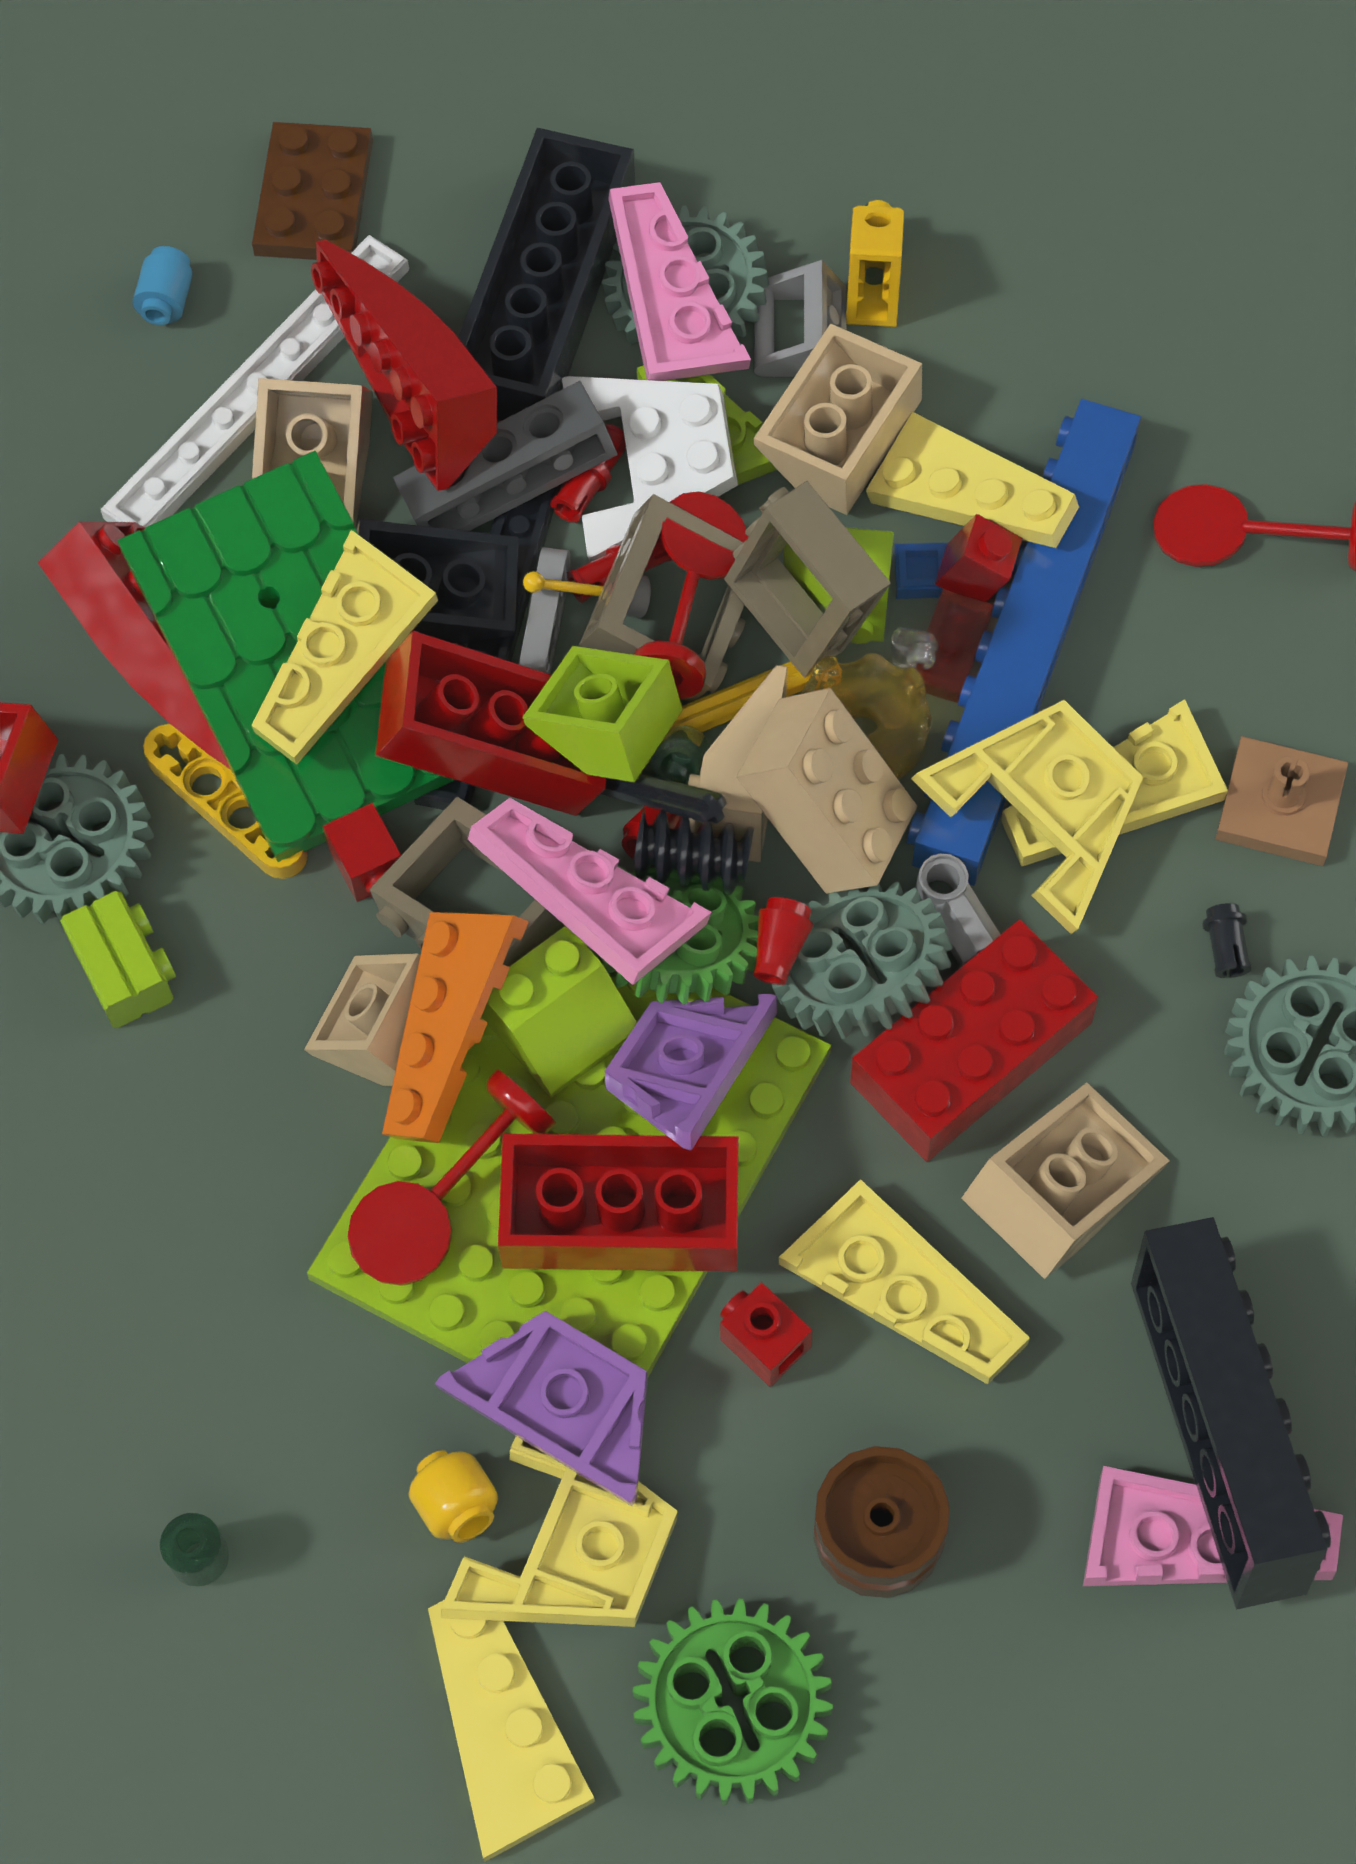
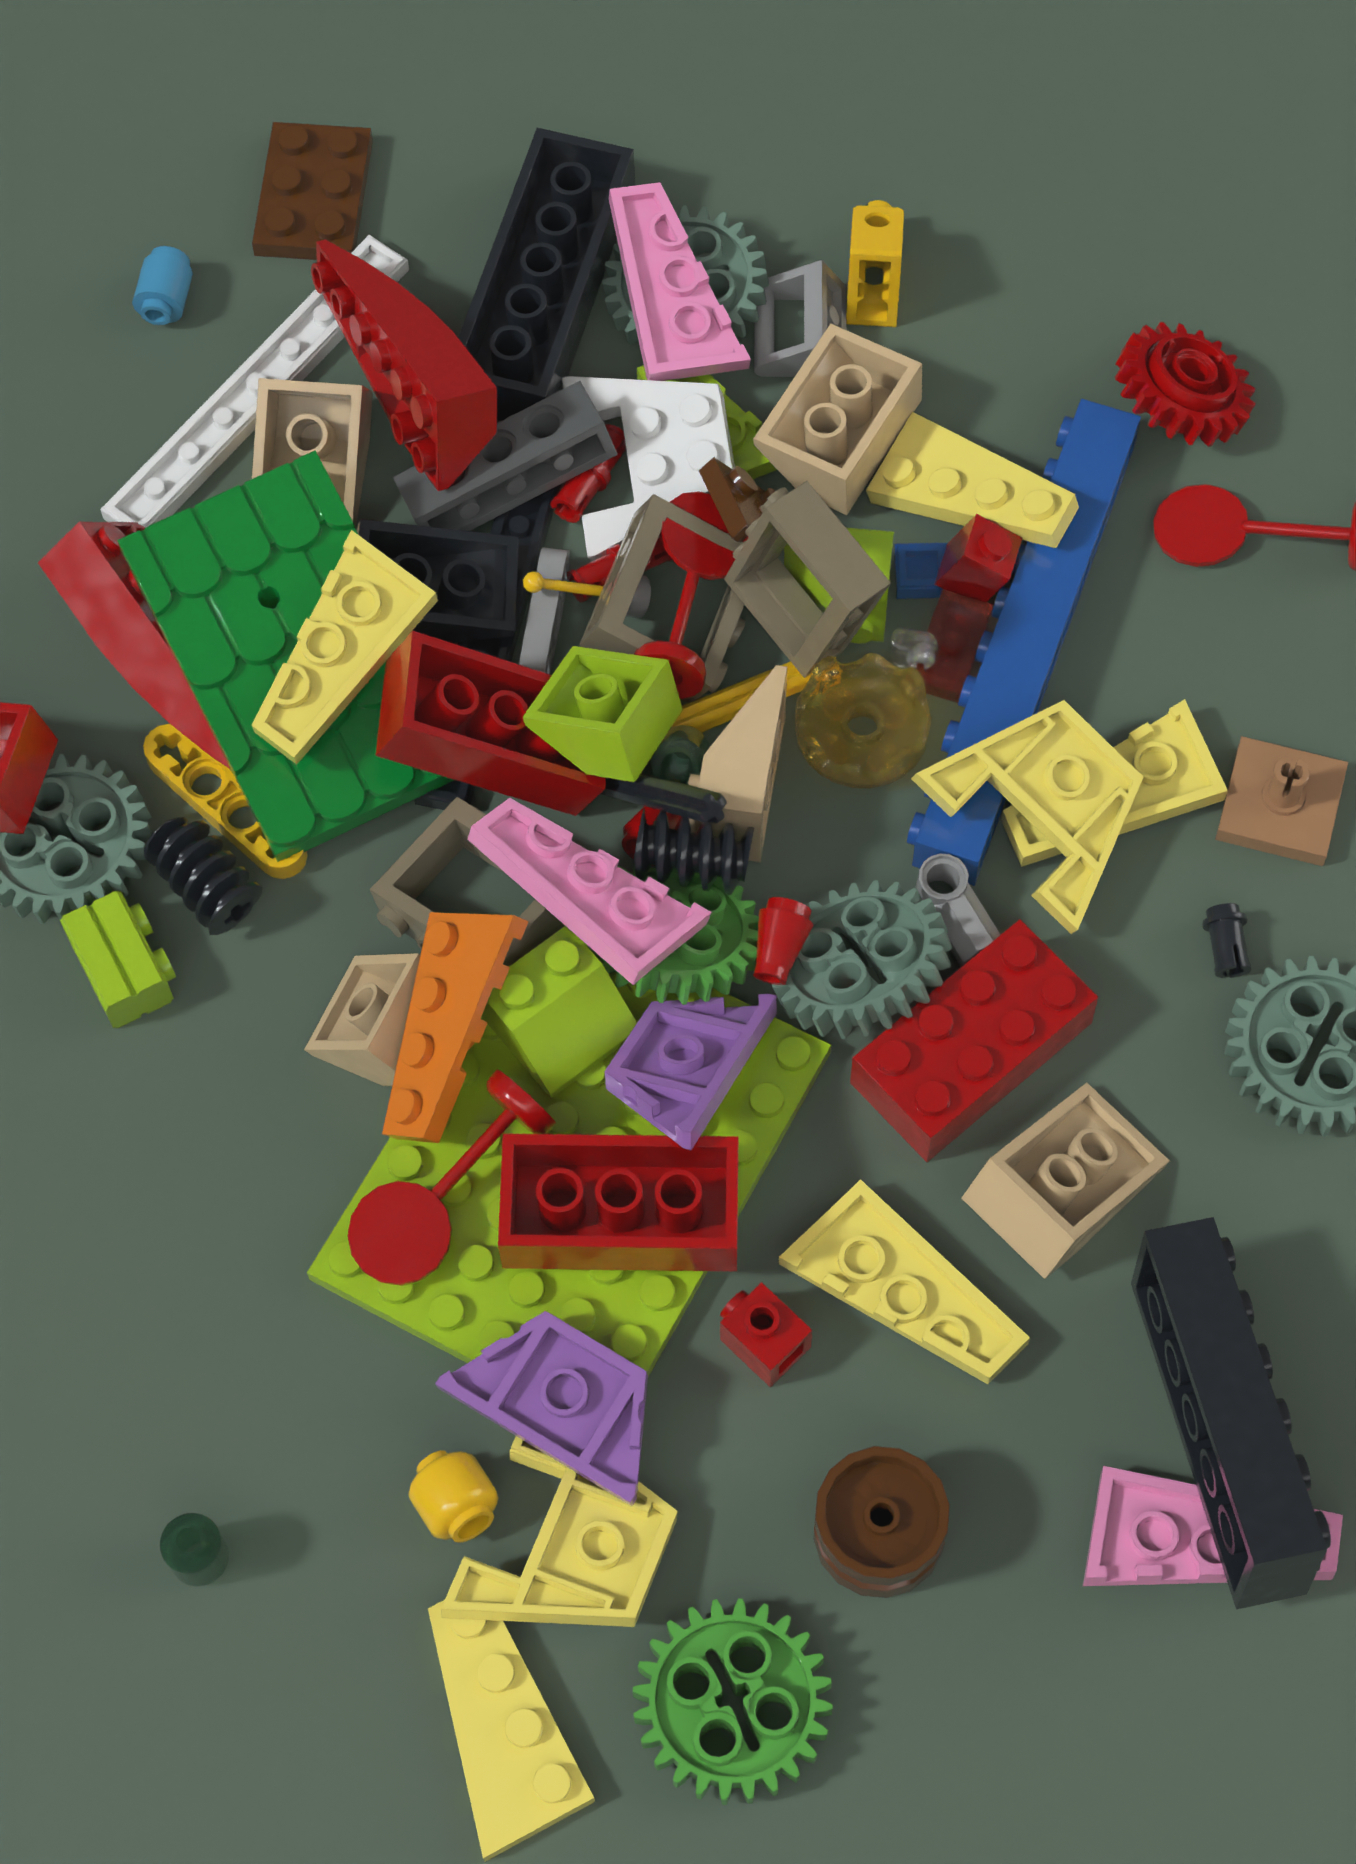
(202, 873): none -> black piece
(361, 849): red brick -> none
(734, 496): none -> reddish brown wing
(827, 791): tan brick -> none
(1185, 384): none -> red gear

